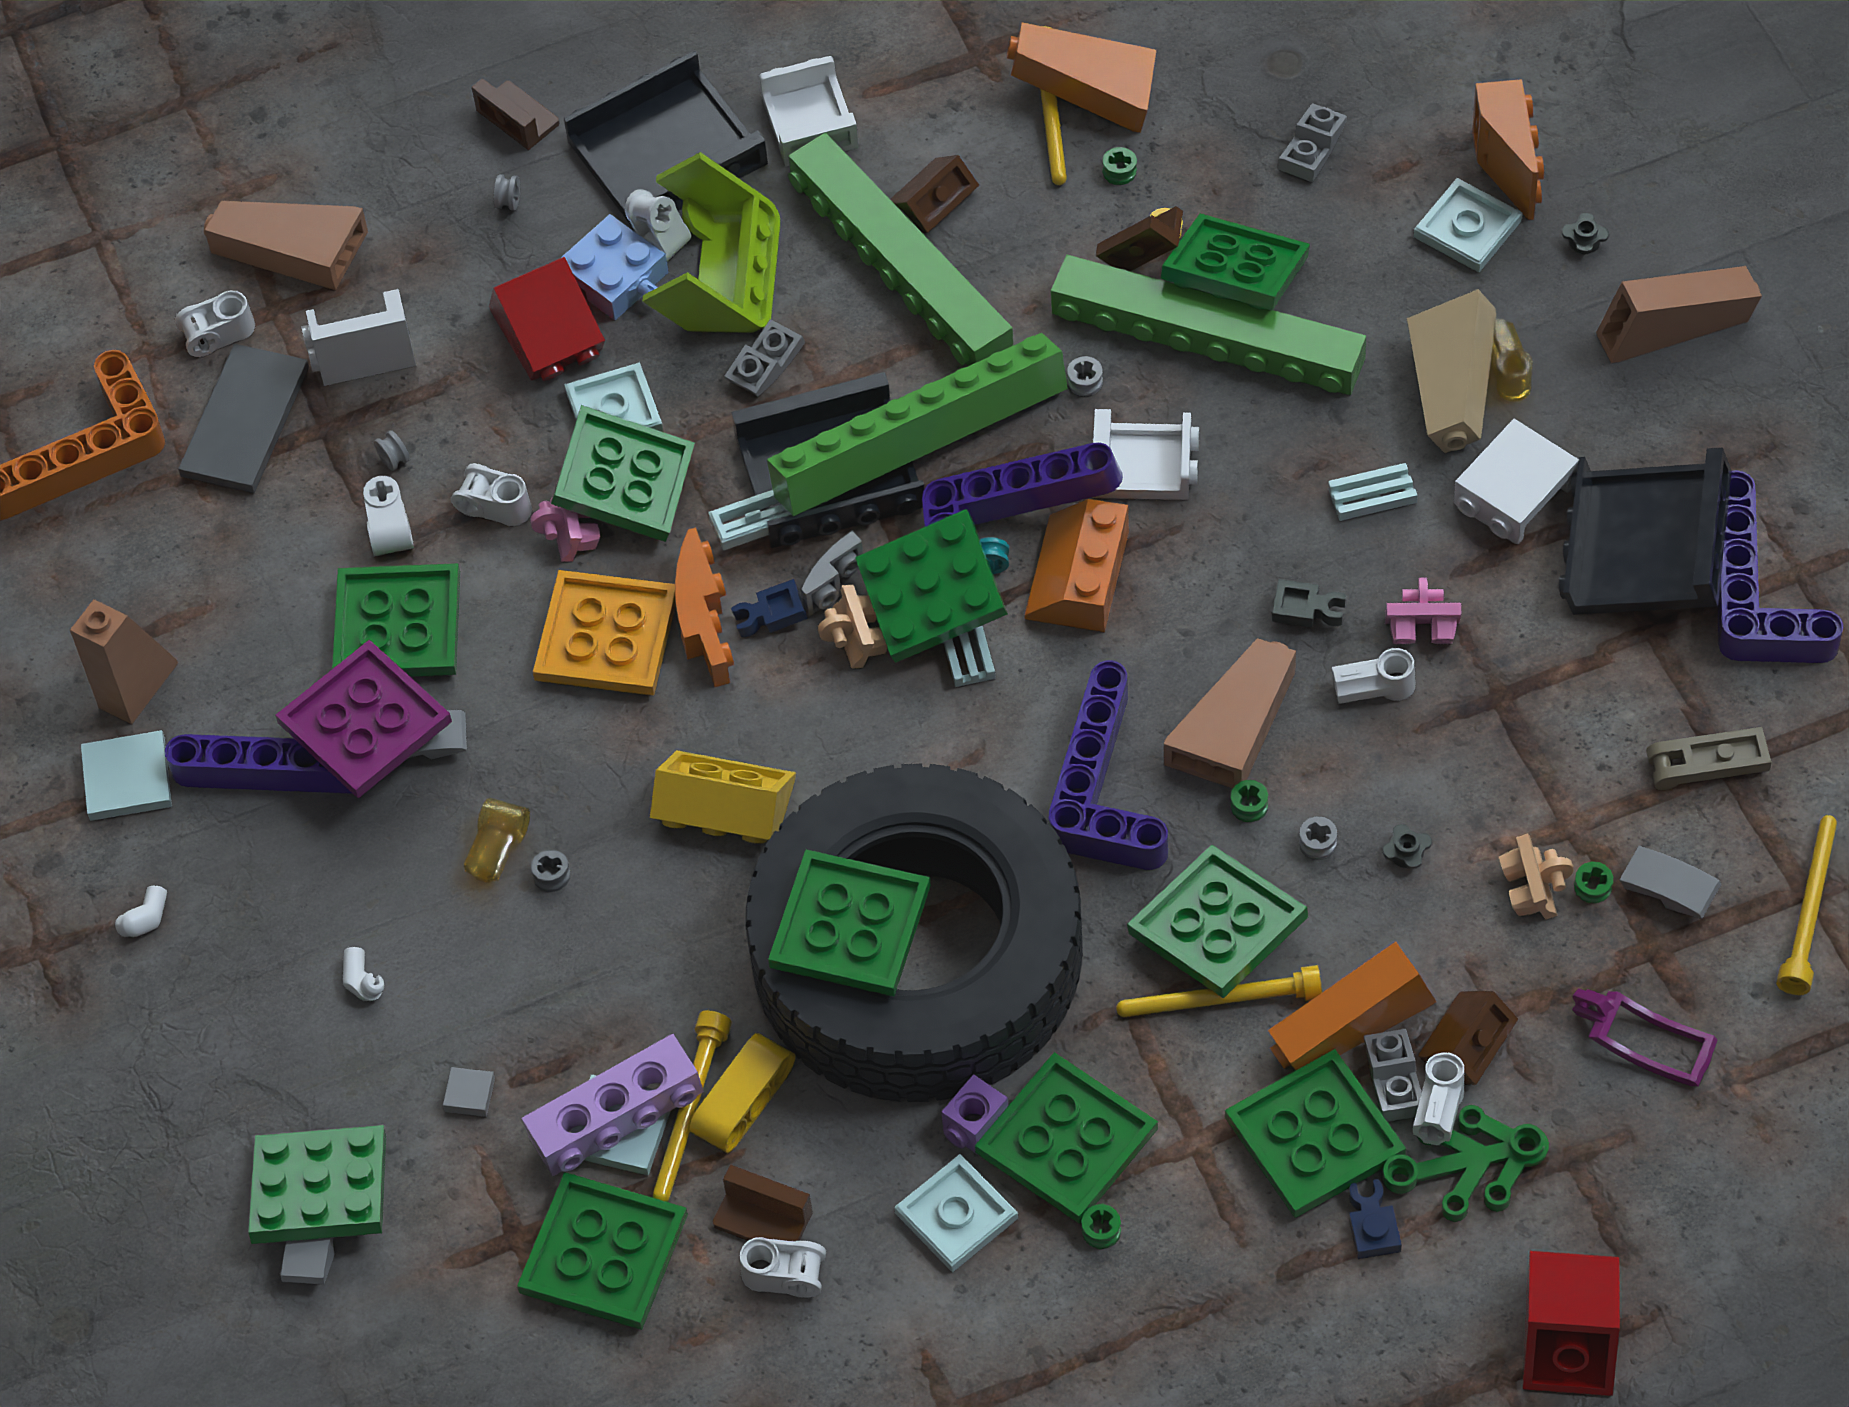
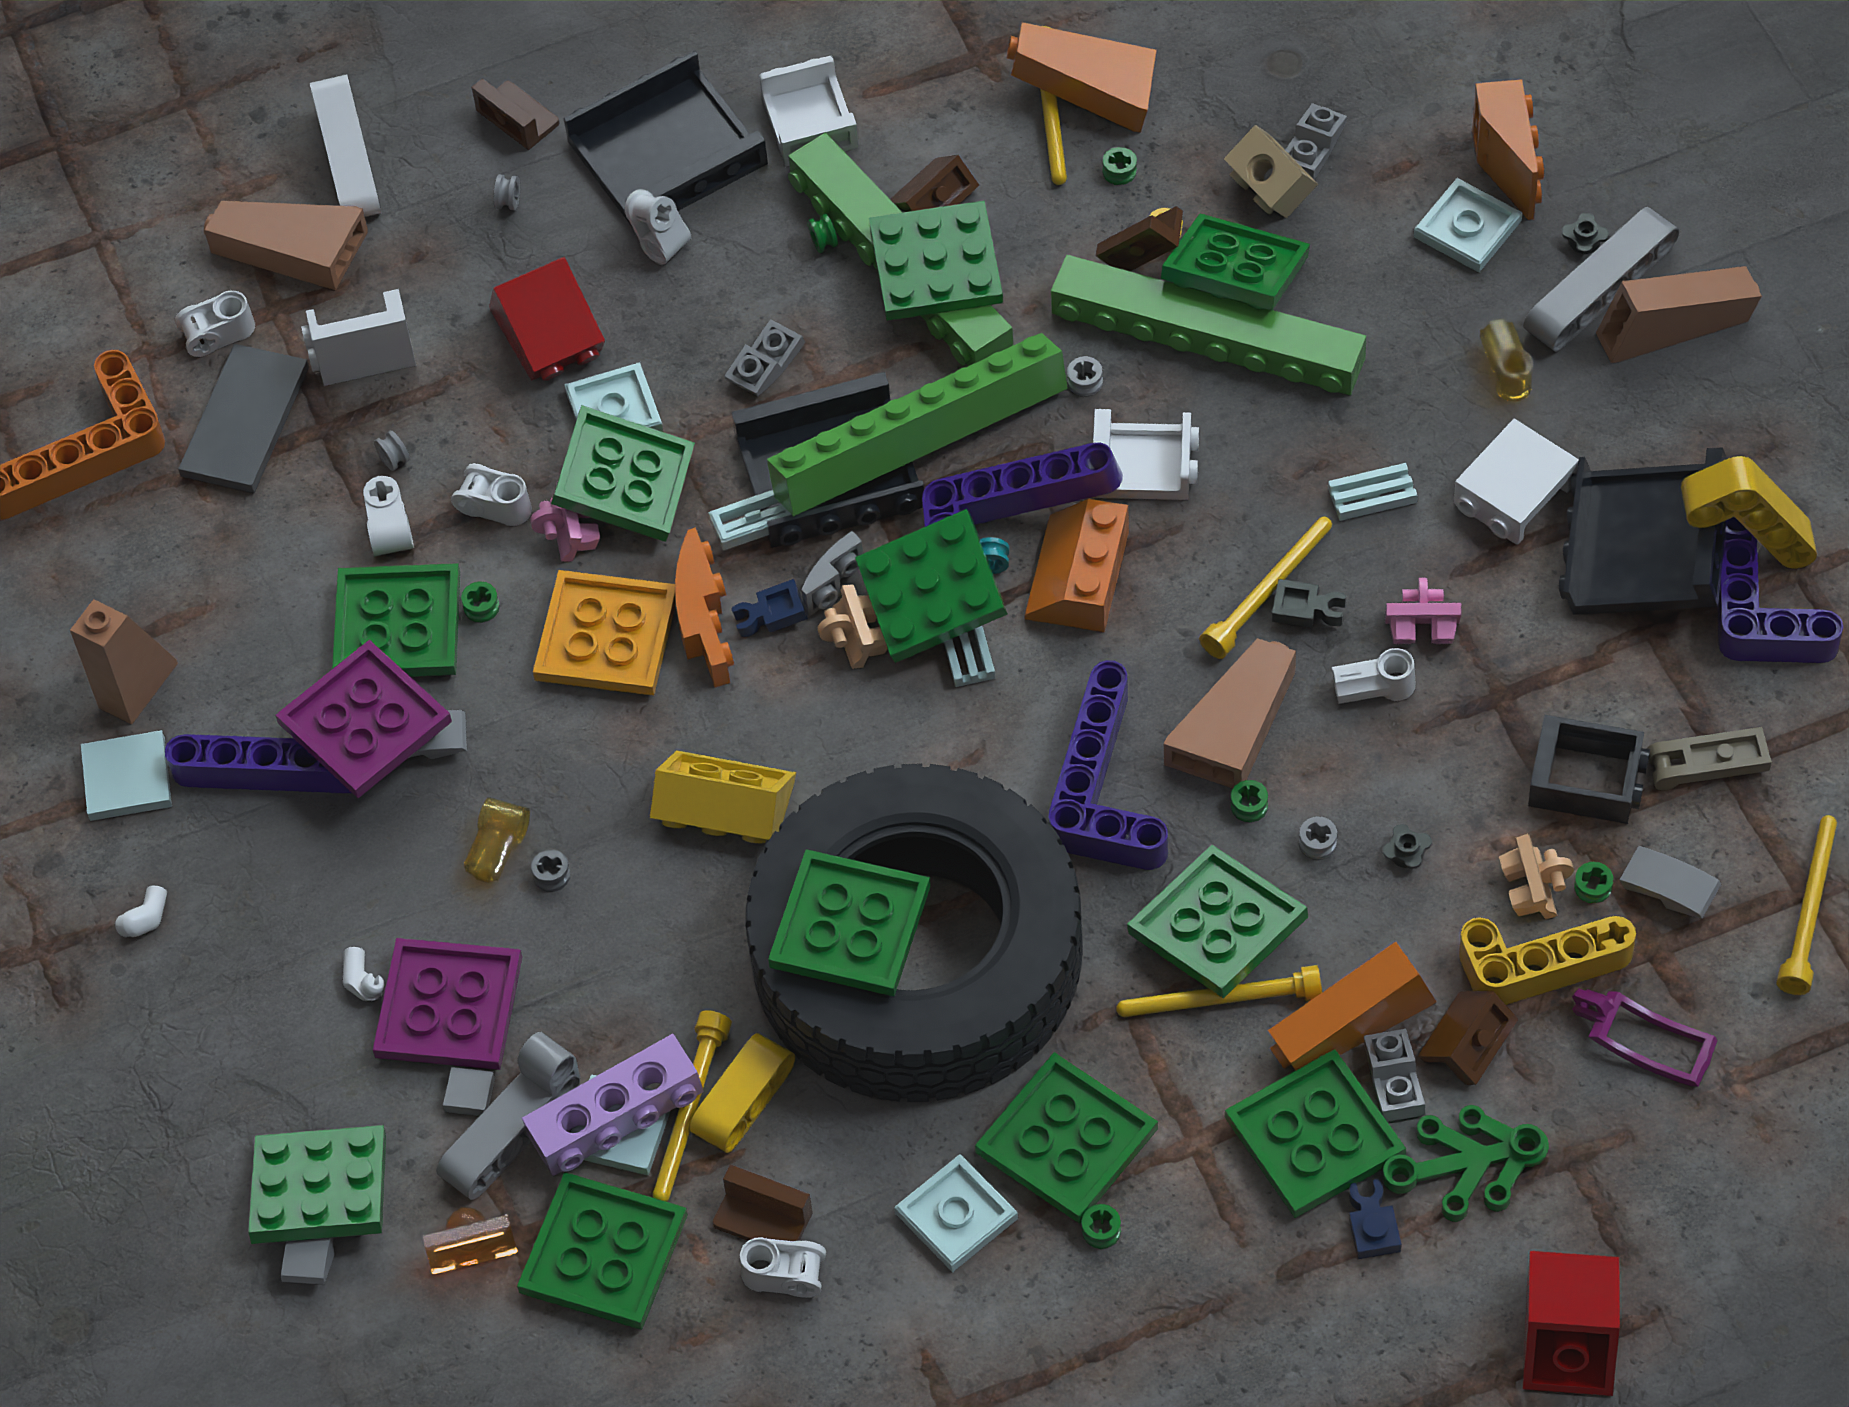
(345, 144): none -> white beam
(447, 1003): none -> magenta plate
(469, 1240): none -> clear orange tile
(474, 593): none -> green bush
(499, 1131): none -> light grey beam
(615, 266): light blue plate -> none
(737, 251): lime windscreen -> none
(822, 233): none -> green bush
(935, 260): none -> green plate
(973, 1098): medium lavender brick -> none
(1221, 637): none -> yellow piece
(1286, 185): none -> tan brick
(1439, 1098): white piece -> none
(1453, 367): tan slope -> none
(1592, 739): none -> black window
(1596, 280): none -> light grey beam
(1604, 944): none -> yellow beam
(1745, 492): none -> yellow beam

